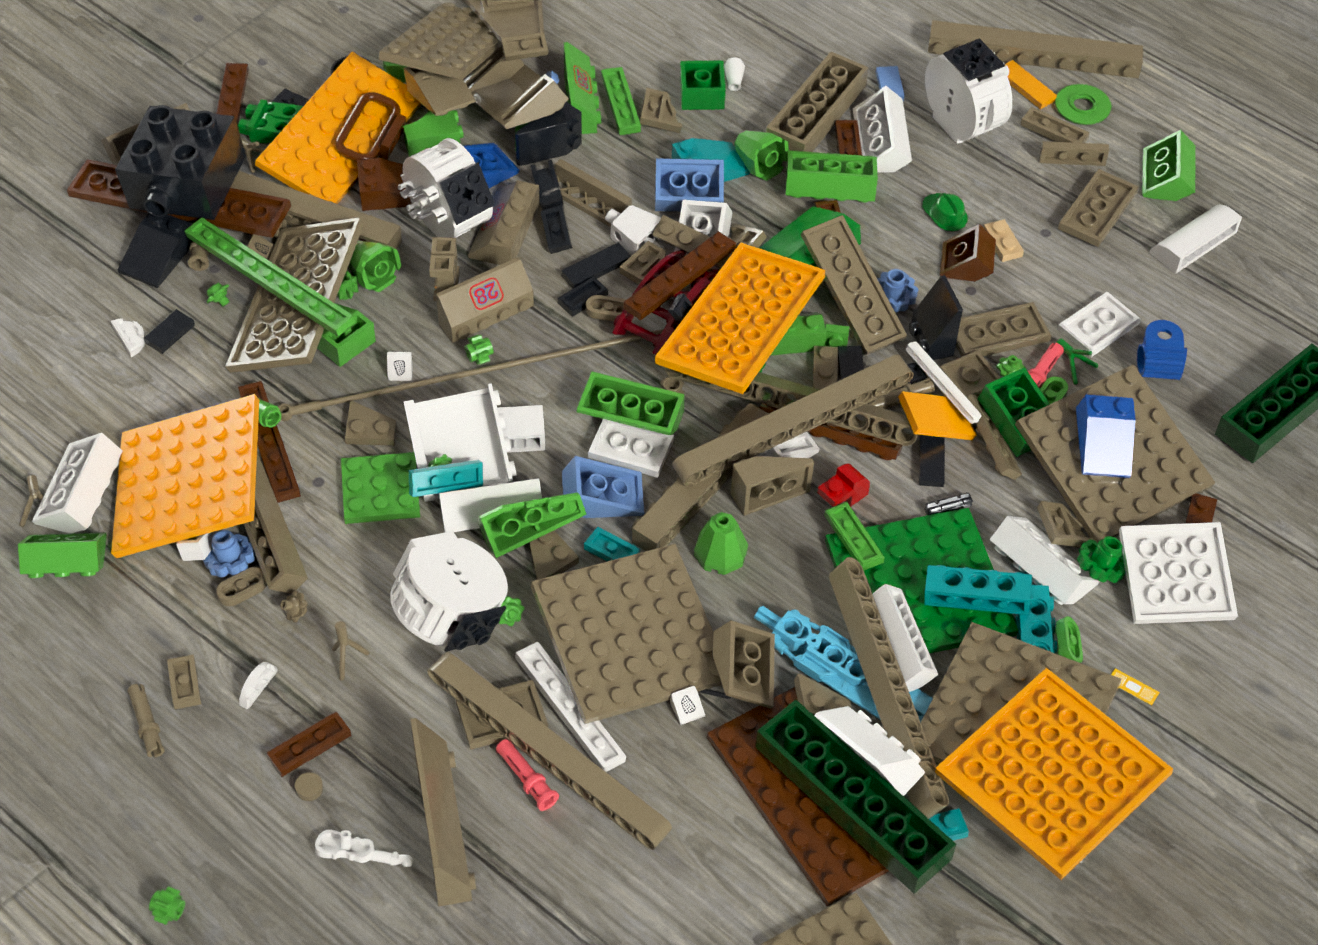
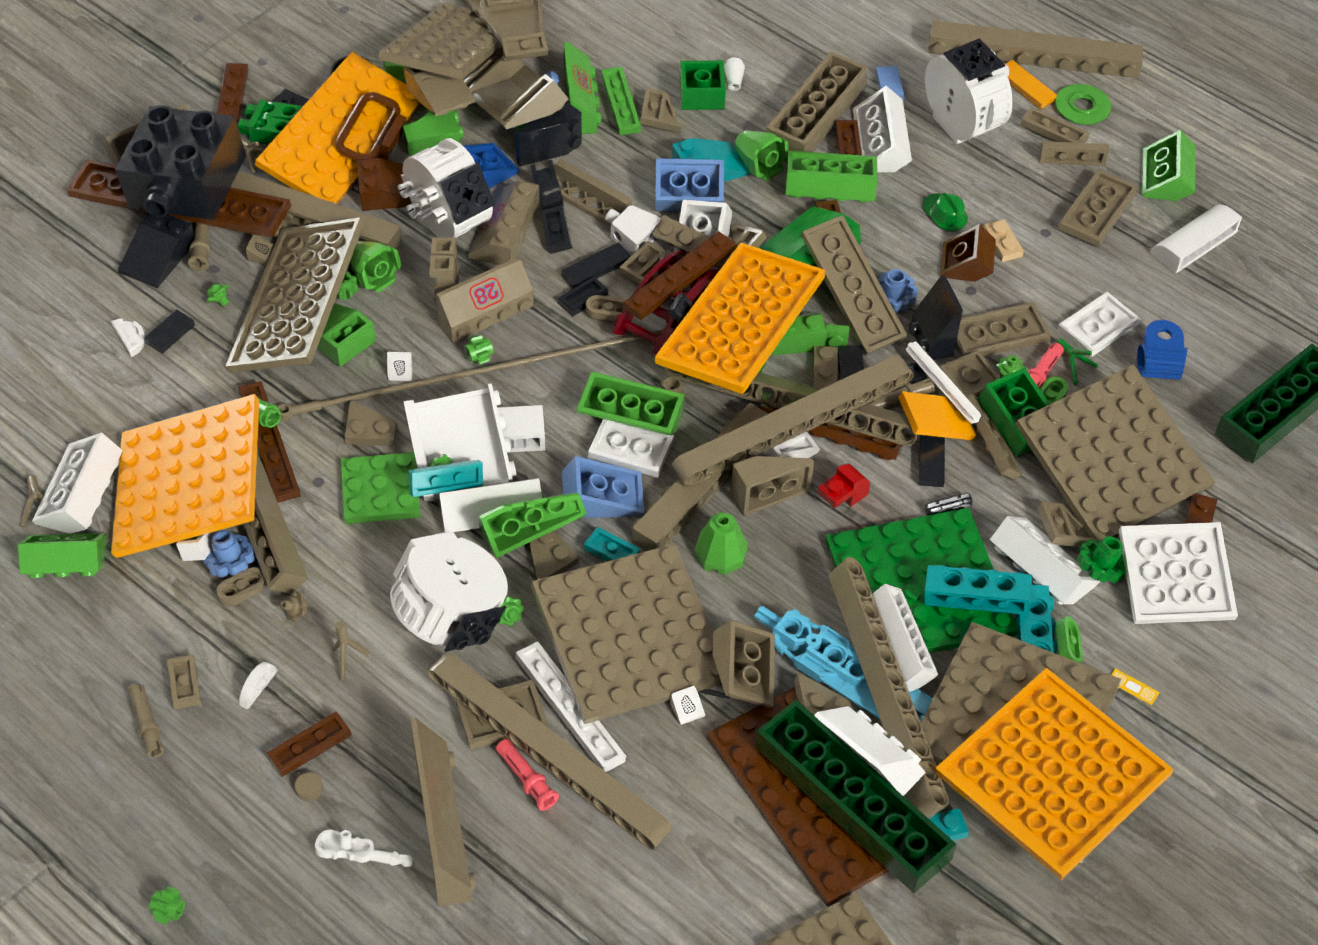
(270, 277): bright green plate -> none
(854, 536): bright green tile -> none
(1106, 435): slope -> none

